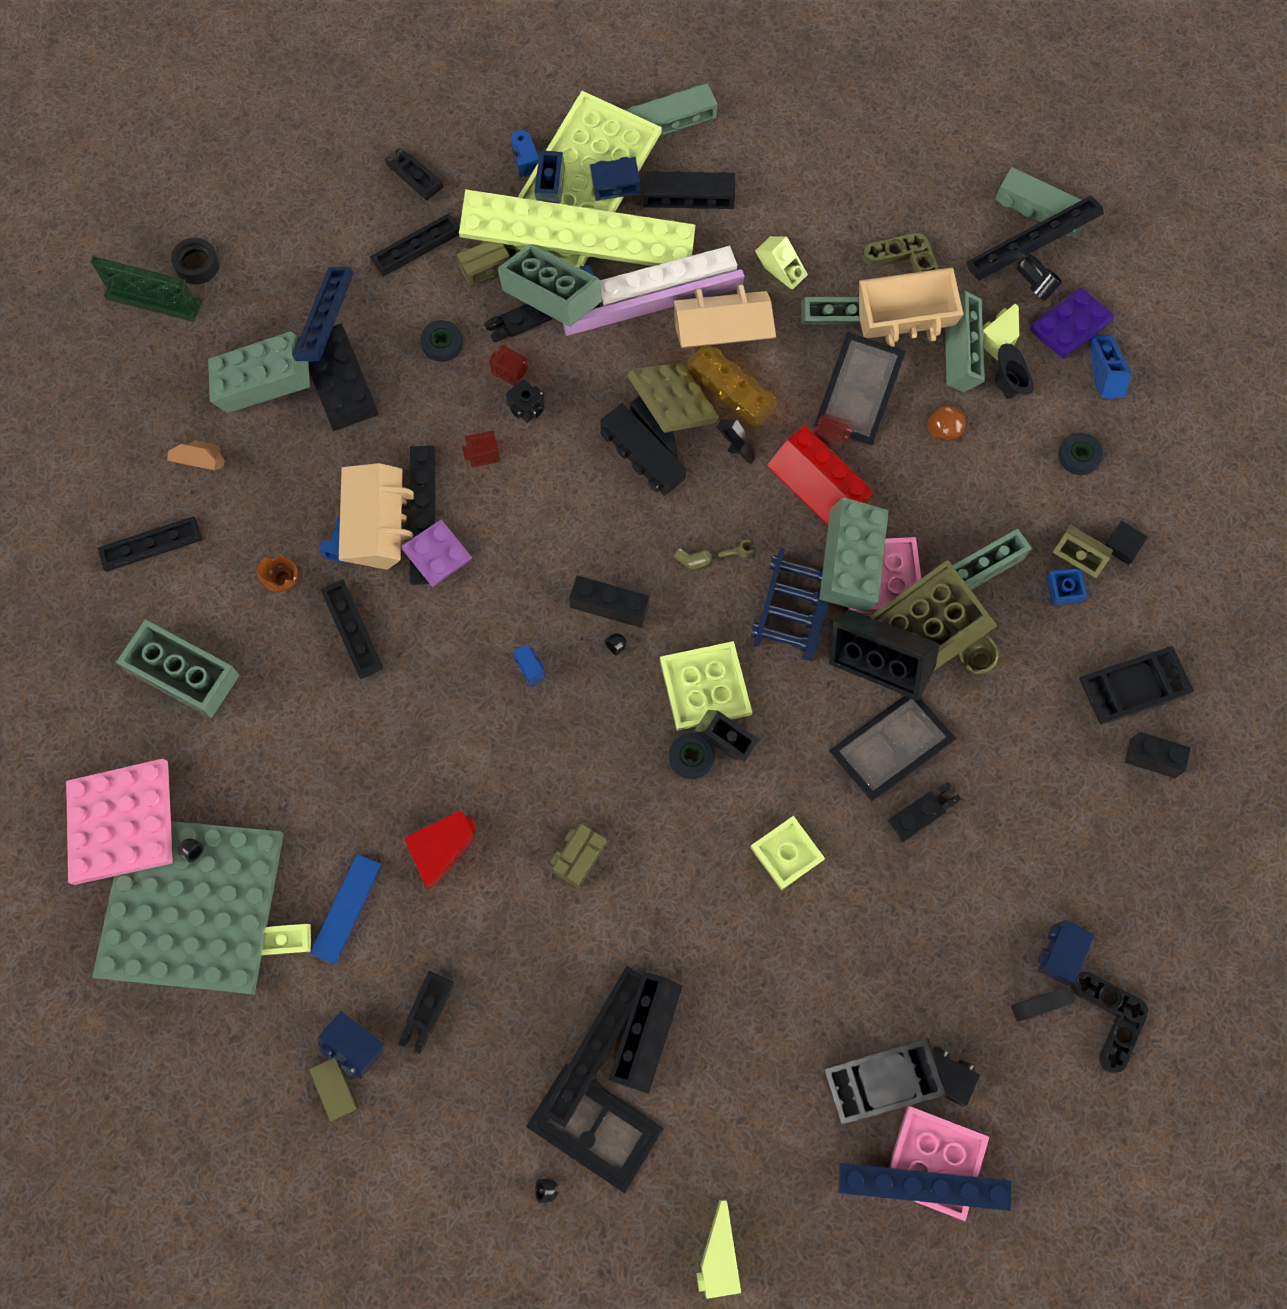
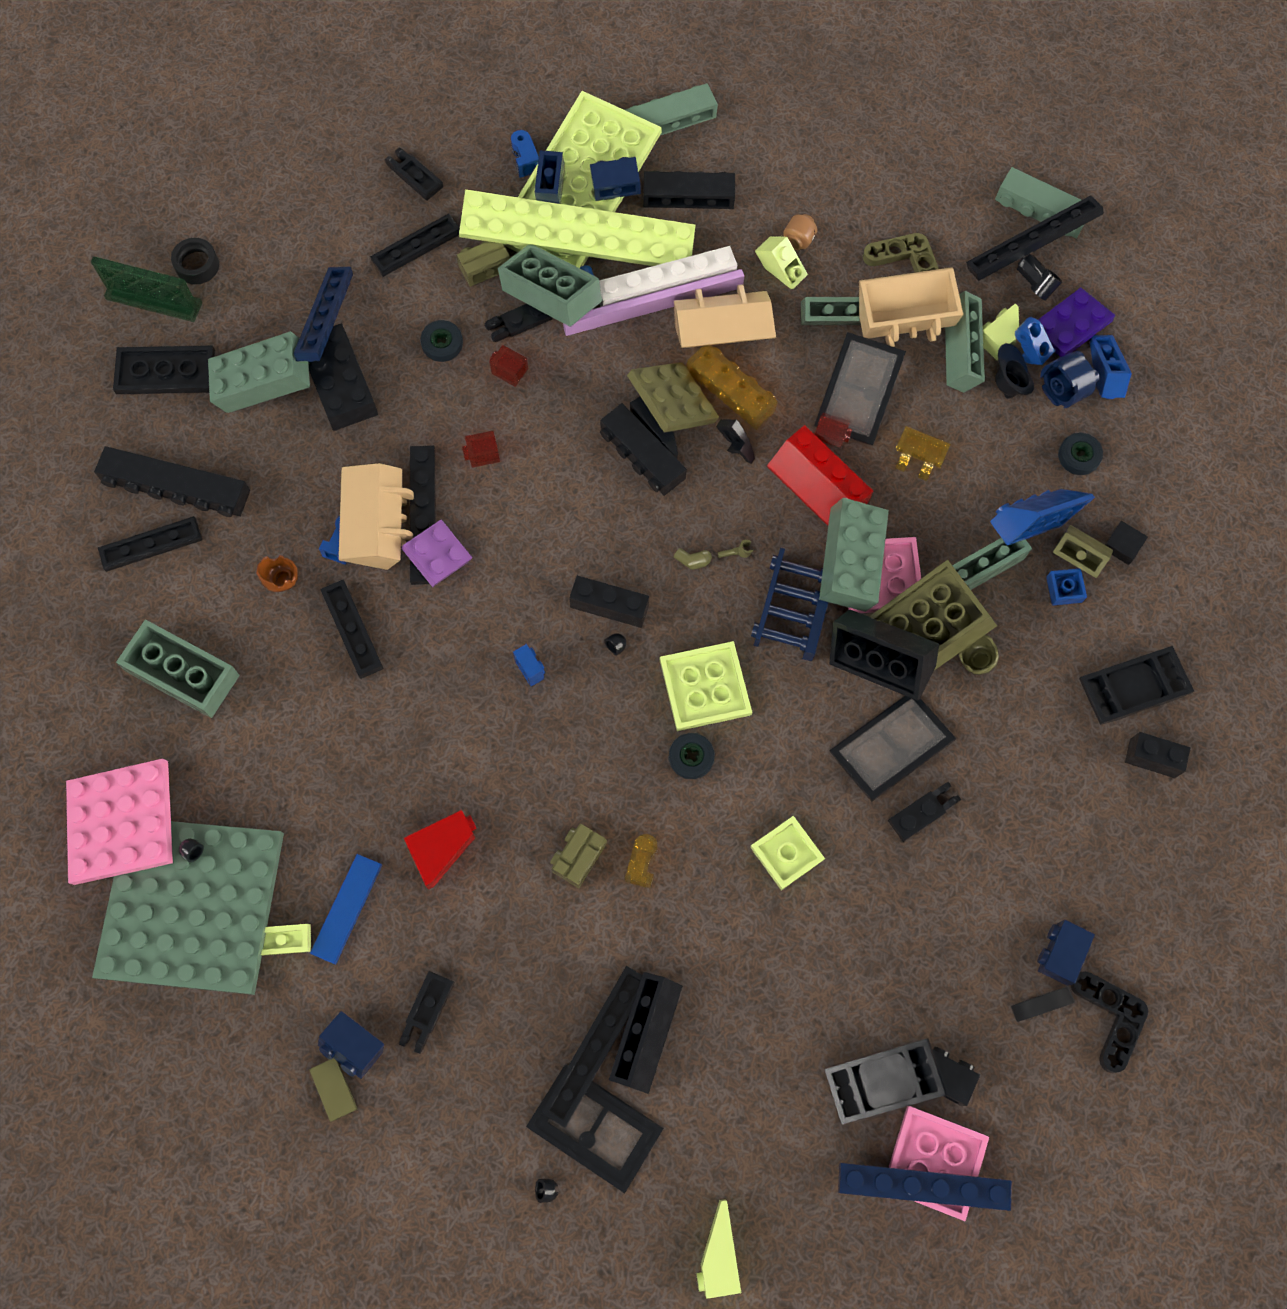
(162, 369): none -> black plate
(172, 481): none -> black brick
(197, 454): medium nougat slope -> none
(525, 401): black brick -> none
(642, 853): none -> clear yellow leg
(726, 735): black brick -> none
(800, 231): none -> medium nougat head
(922, 447): none -> clear yellow plate
(946, 423): dark orange hair -> none
(1033, 341): none -> blue leg
(1038, 514): none -> blue slope
(1069, 379): none -> dark blue brick

